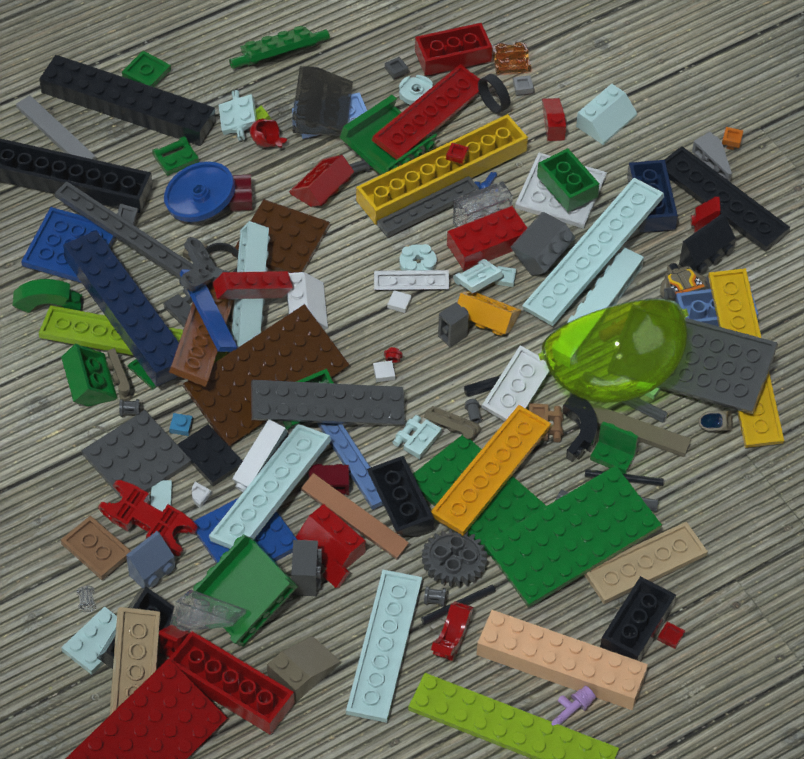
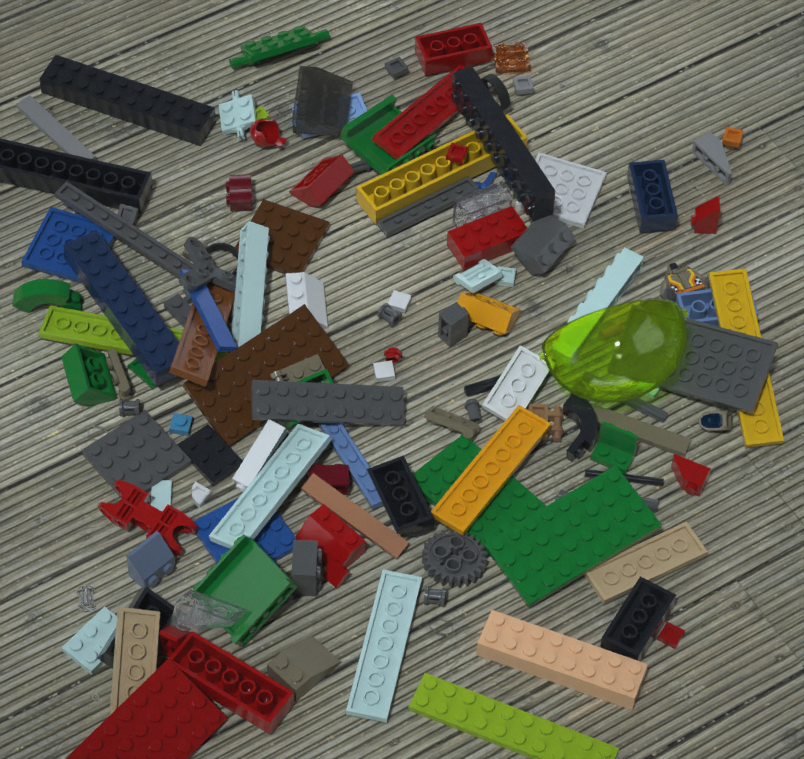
(95, 547): medium nougat plate -> none
(146, 69): green plate -> none
(178, 160): green plate -> none
(199, 191): blue dish -> none
(252, 285): red brick -> none
(299, 370): none -> dark tan plate
(395, 316): none -> dark grey bush
(409, 84): light aqua plate -> none
(411, 279): white plate -> none
(421, 252): light aqua plate -> none
(421, 440): light aqua plate -> none
(453, 631): red arch -> none
(466, 600): black bar -> none
(503, 144): none -> black brick
(554, 119): red slope -> none
(568, 180): green brick -> none
(581, 698): lavender piece -> none
(593, 251): light aqua plate -> none
(606, 114): light aqua slope -> none
(690, 475): none -> red slope
(708, 245): black slope -> none
(738, 207): black plate -> none

